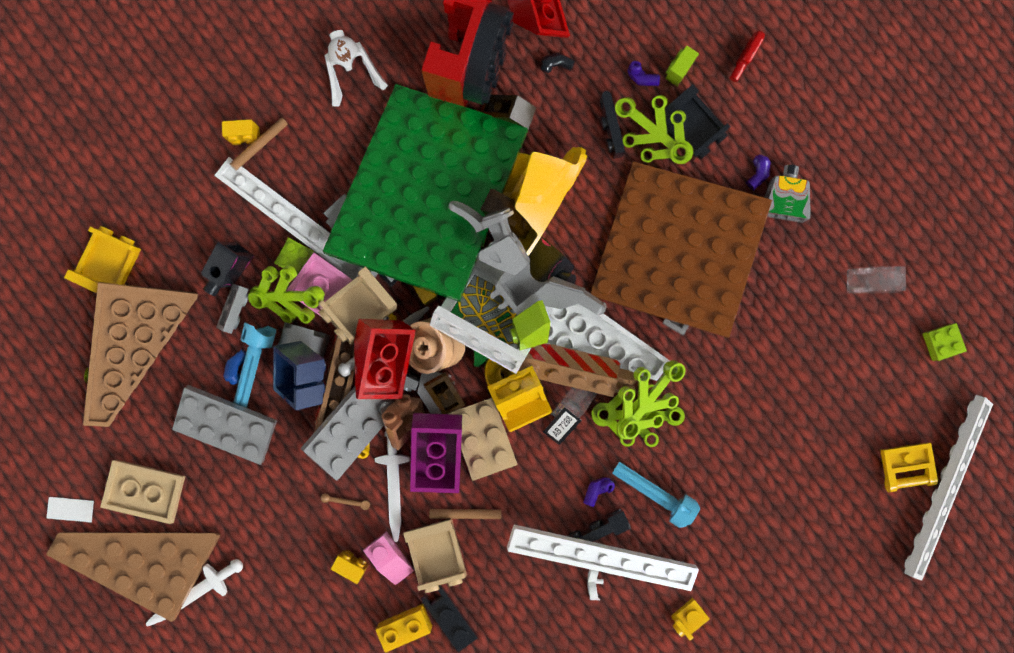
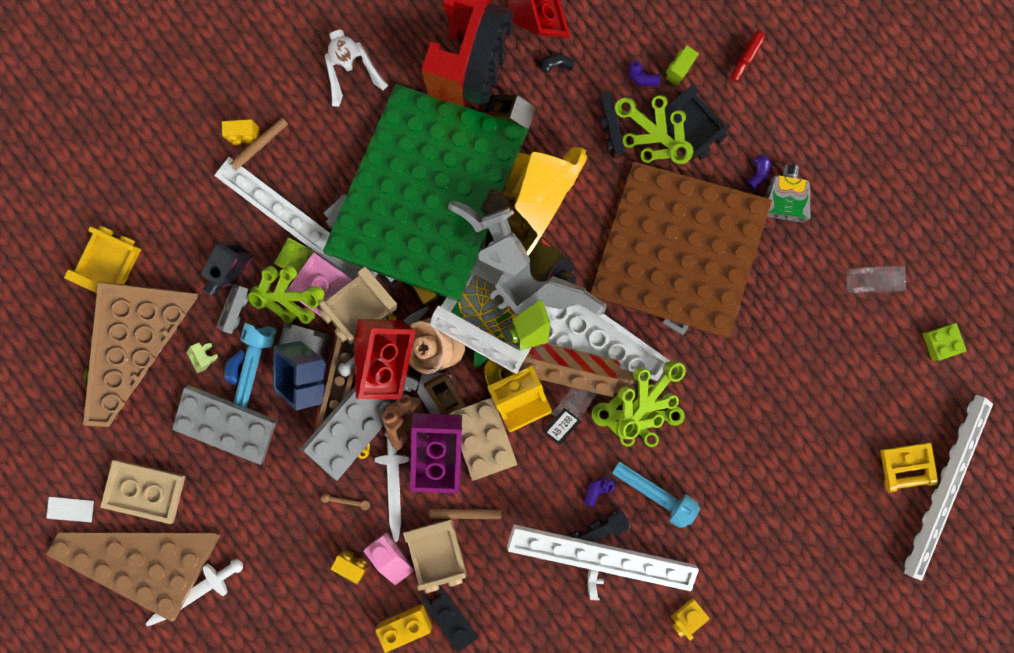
(199, 358): none -> yellowish green tile

